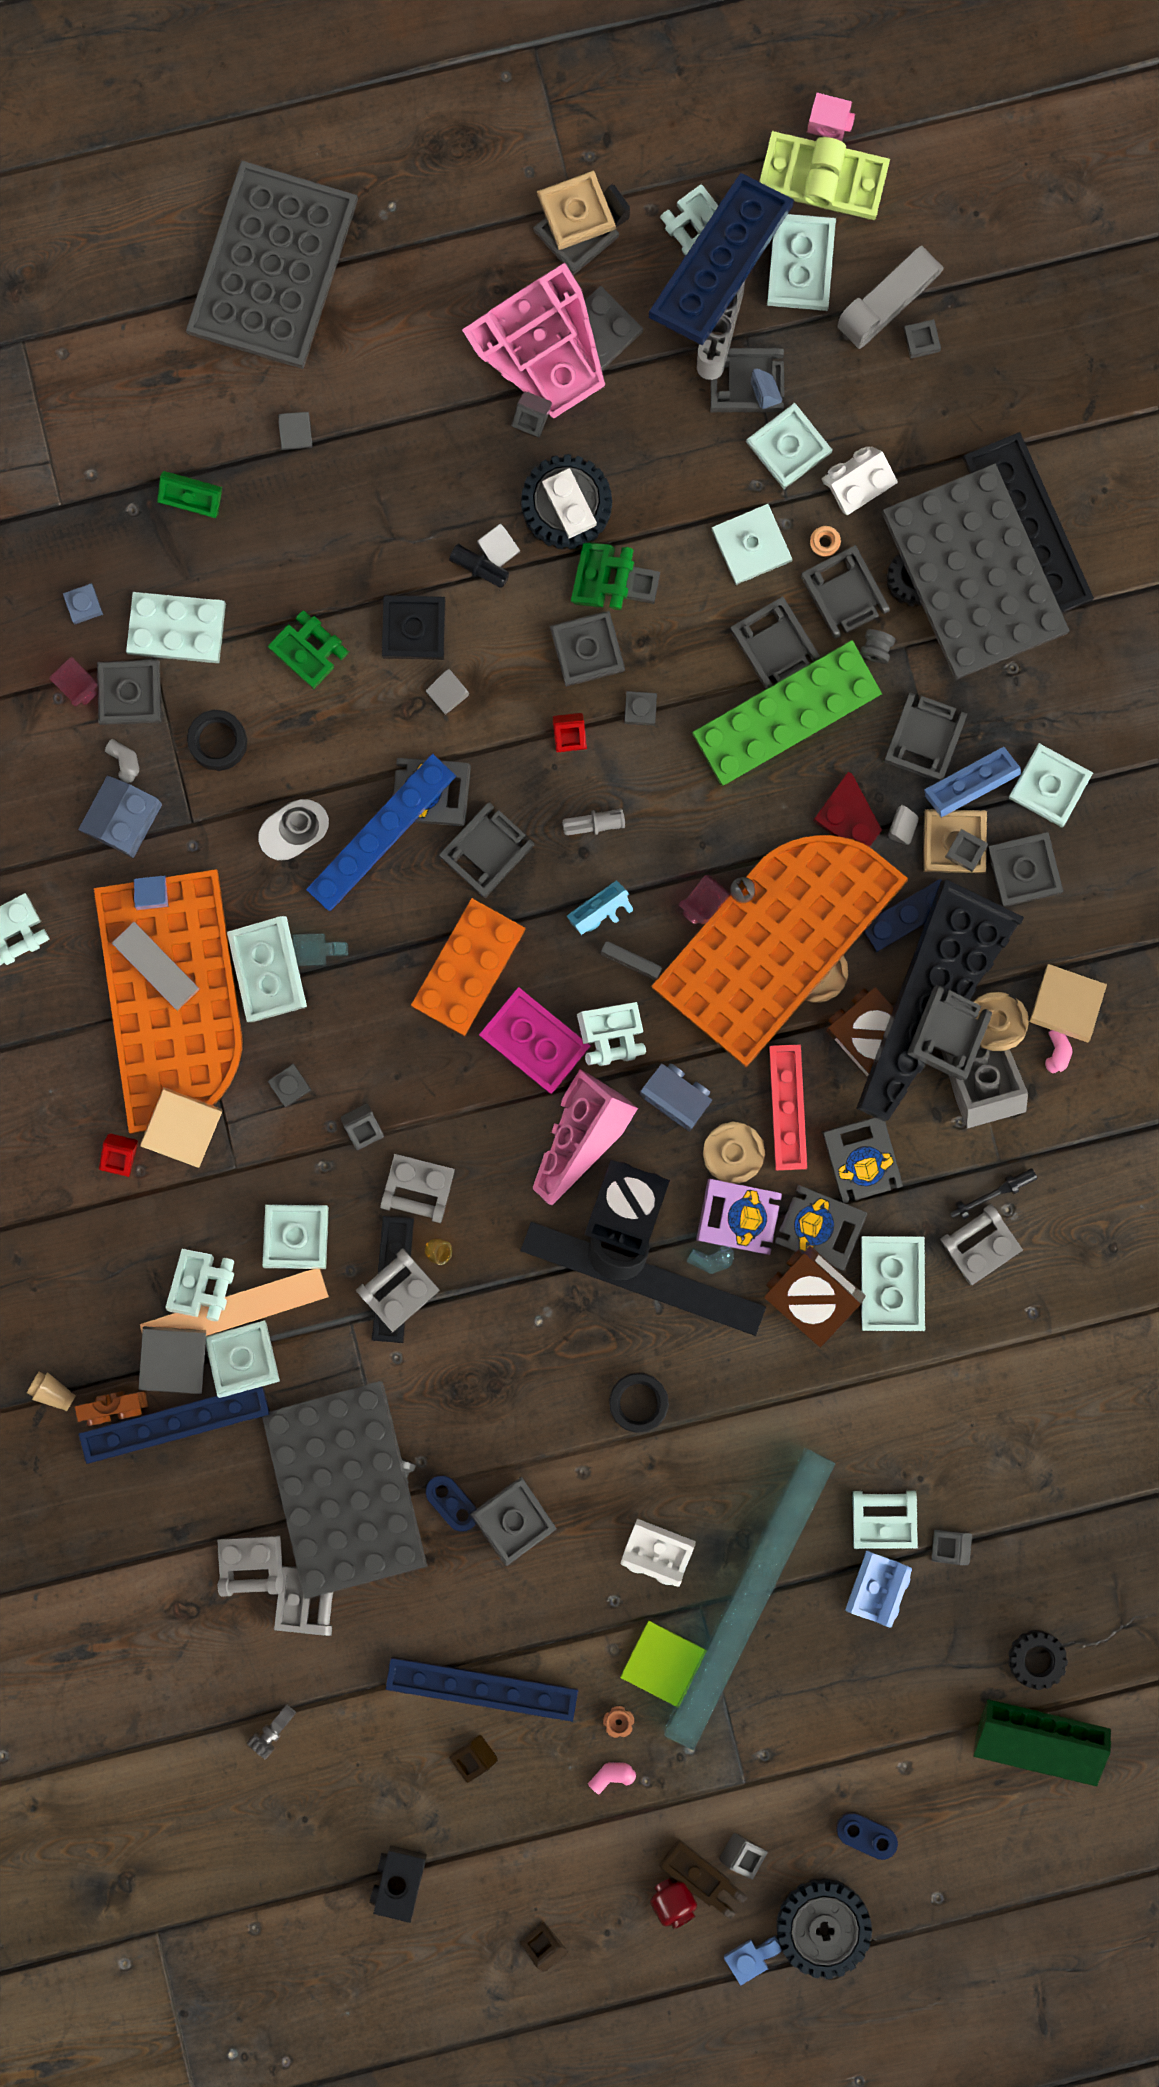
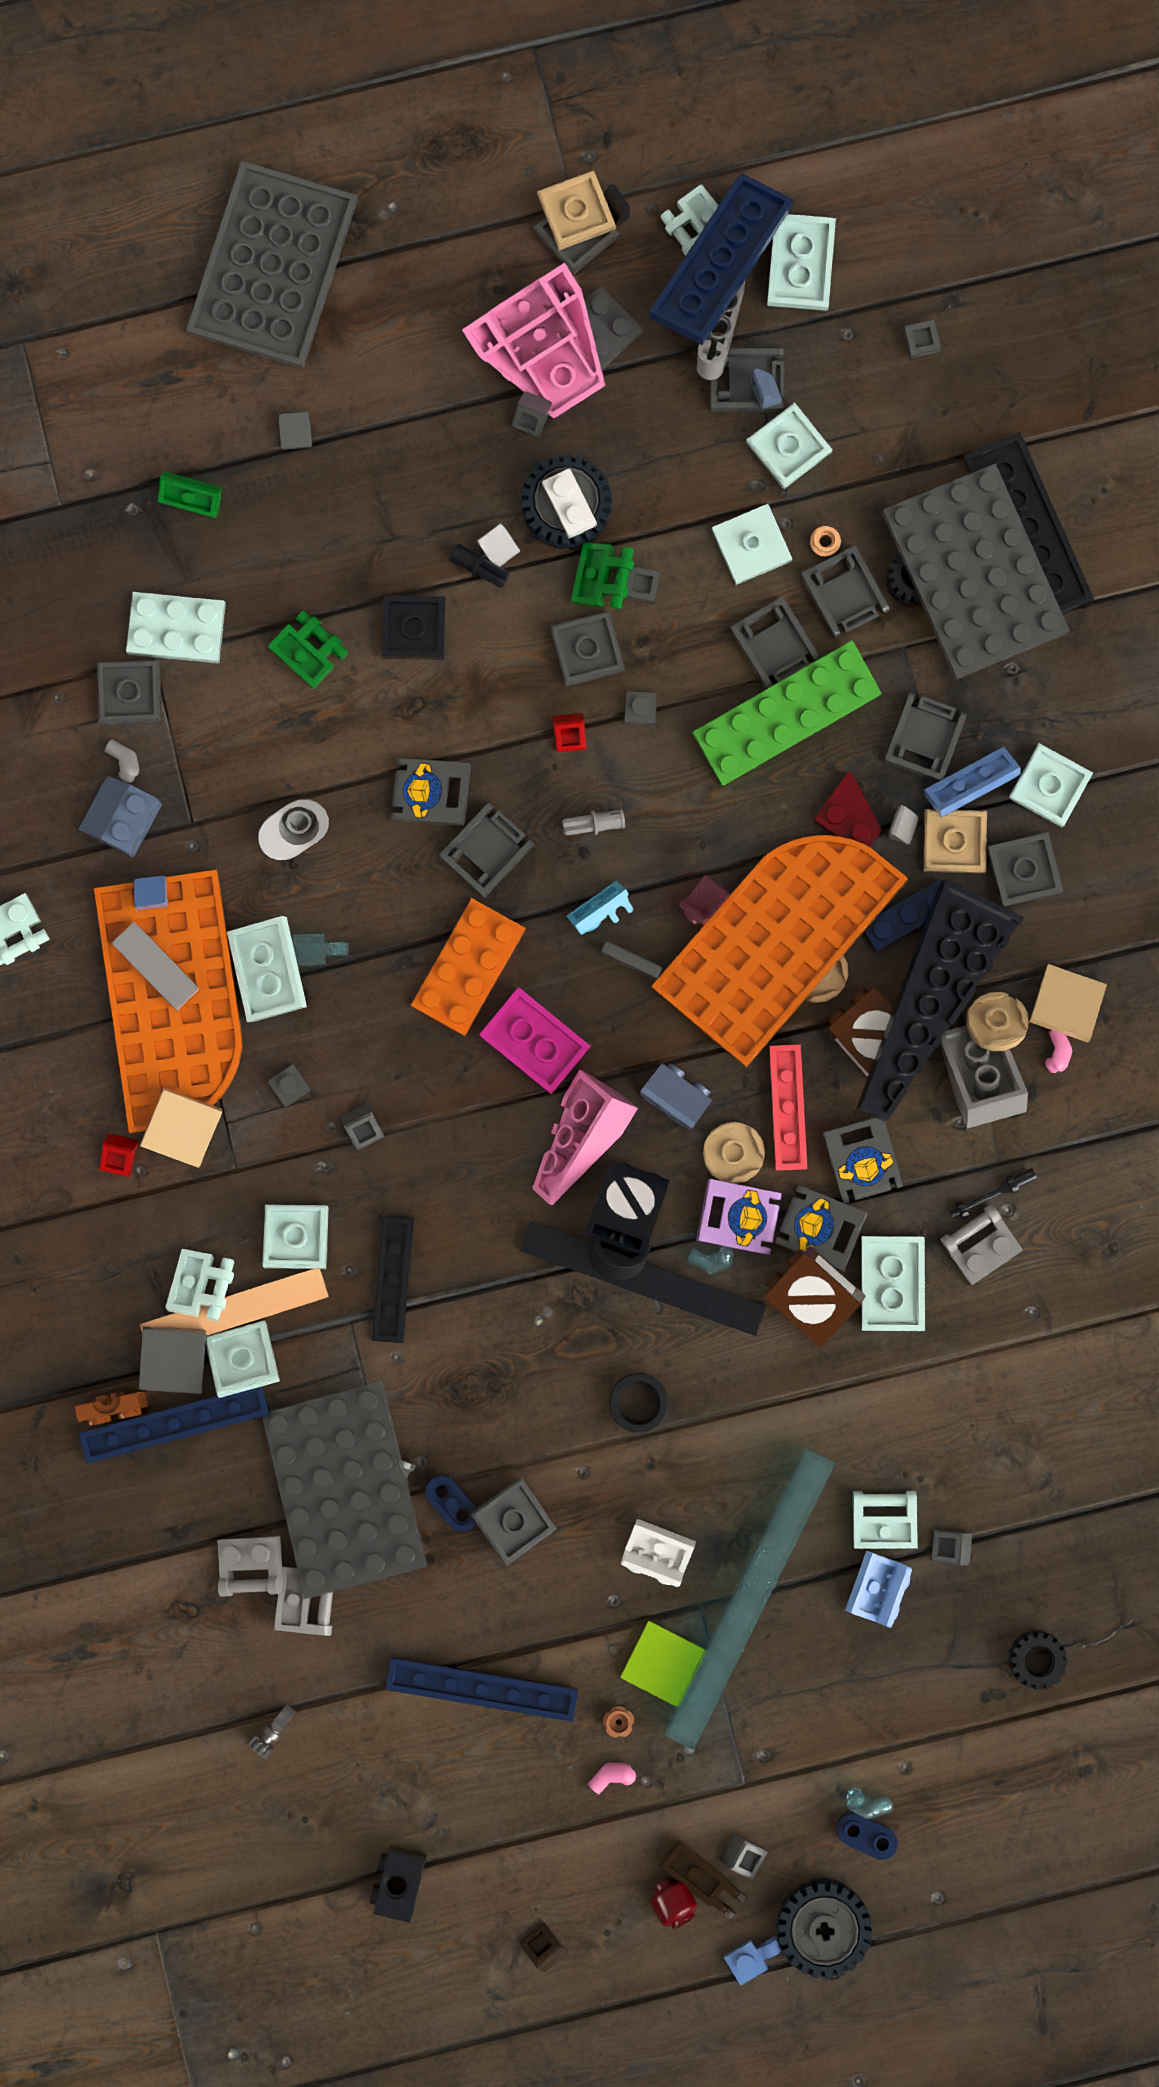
(50, 1391): tan cone -> none
(75, 682): clear pink bracket -> none
(83, 604): sand blue plate -> none
(204, 720): black tyre -> none
(381, 832): blue plate -> none
(405, 1298): light grey plate -> none
(421, 1178): light grey plate -> none
(438, 1251): clear yellow hinge -> none
(447, 691): light grey slope -> none
(474, 1758): dark brown slope -> none
(611, 1023): light aqua plate -> none
(736, 892): dark grey hinge -> none
(825, 174): yellowish green plate -> none
(830, 117): bright pink brick -> none
(860, 479): white bracket -> none
(866, 1808): none -> clear light blue arm
(869, 316): light grey beam -> none
(877, 646): dark grey wheel -> none
(952, 1029): dark grey container -> none
(966, 850): dark grey plate -> none
(1042, 1742): dark green brick -> none

